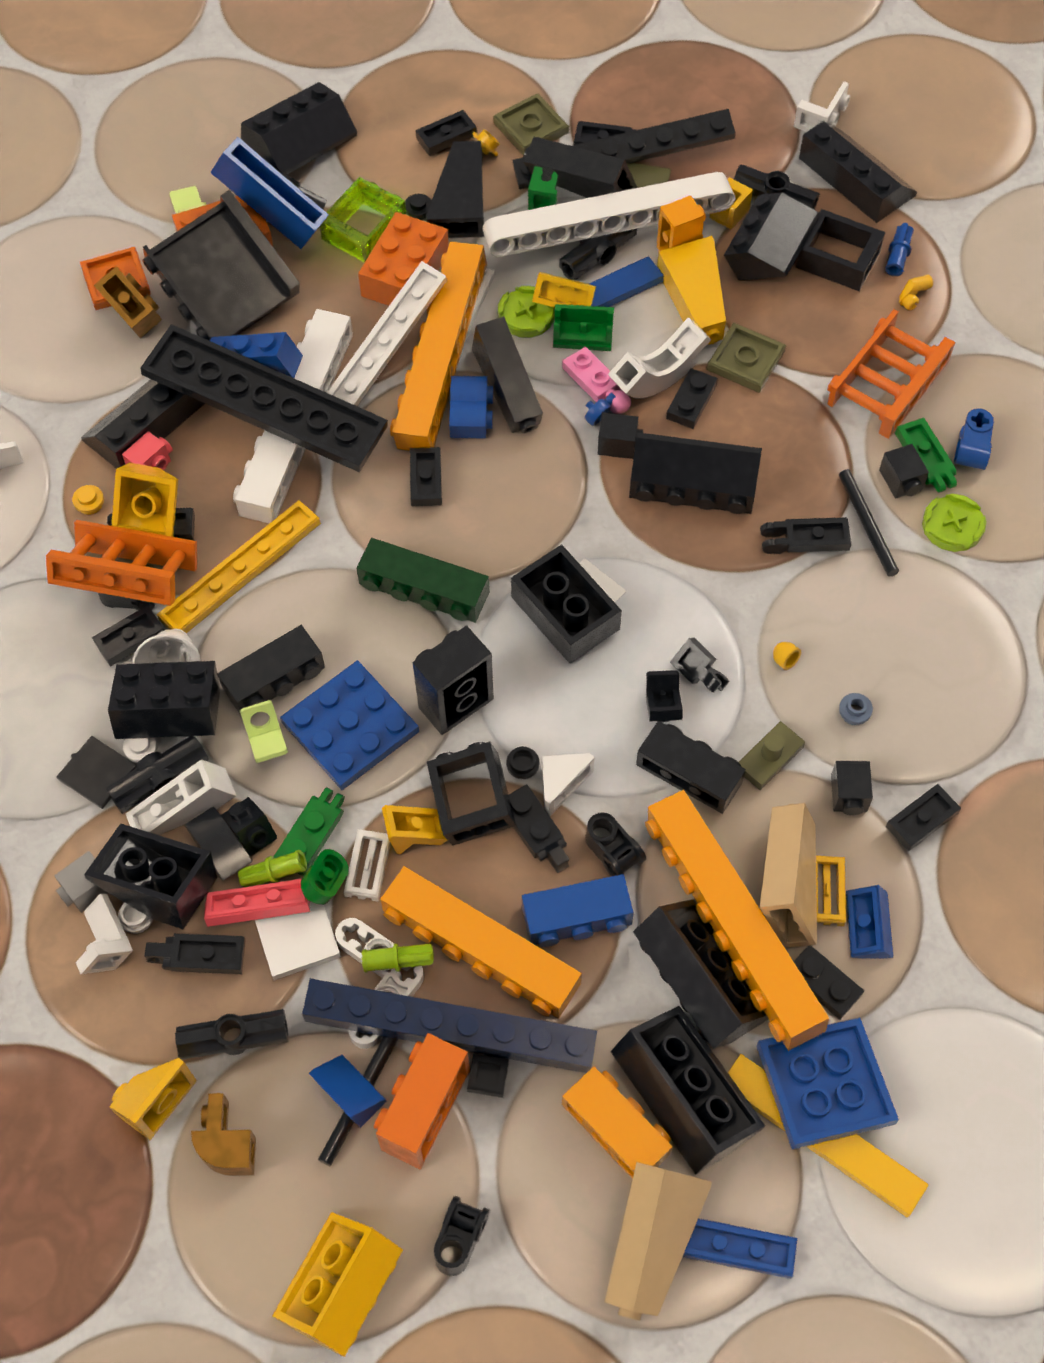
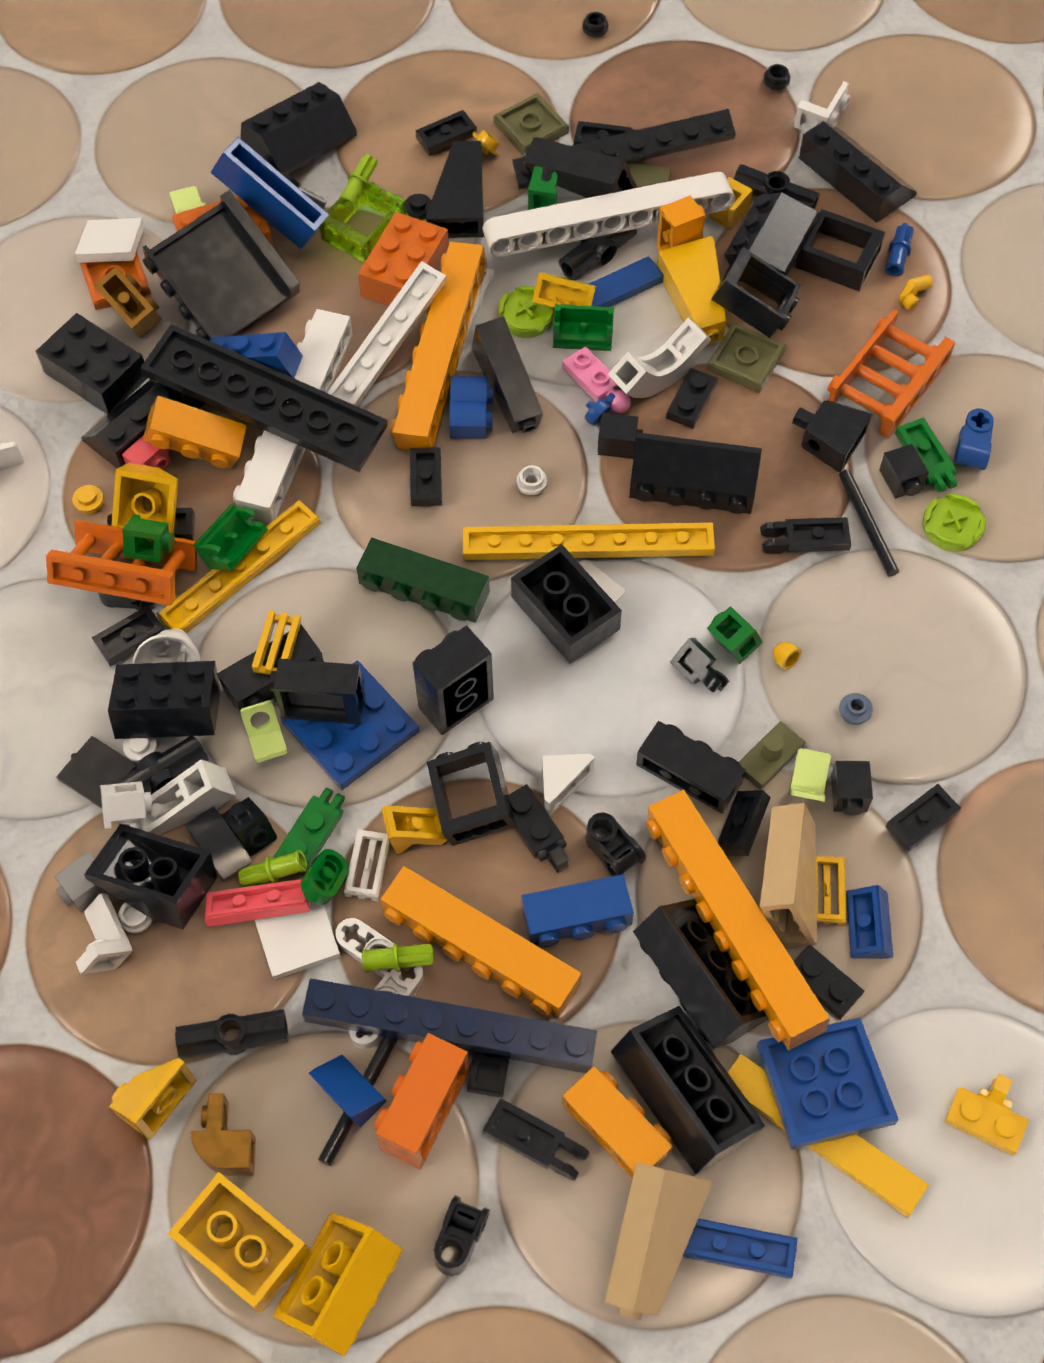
(92, 363): none -> black brick
(109, 240): none -> white tile
(124, 803): none -> white brick
(147, 539): none -> green brick
(194, 433): none -> light orange brick
(199, 953): black hinge -> none
(229, 538): none -> green hinge
(239, 1242): none -> yellow brick
(282, 621): none -> yellow tile
(318, 691): none -> black window
(358, 181): none -> lime axle
(522, 762): black plate -> none
(531, 473): none -> white plate
(532, 1138): none -> black hinge
(589, 541): none -> yellow plate
(595, 24): none -> black plate
(663, 696): black bracket -> none
(734, 634): none -> green brick
(743, 822): none -> black plate
(765, 280): none -> black window
(777, 77): none -> black plate
(810, 774): none -> yellowish green bracket
(832, 432): none -> black torso
(988, 1116): none -> yellow hinge

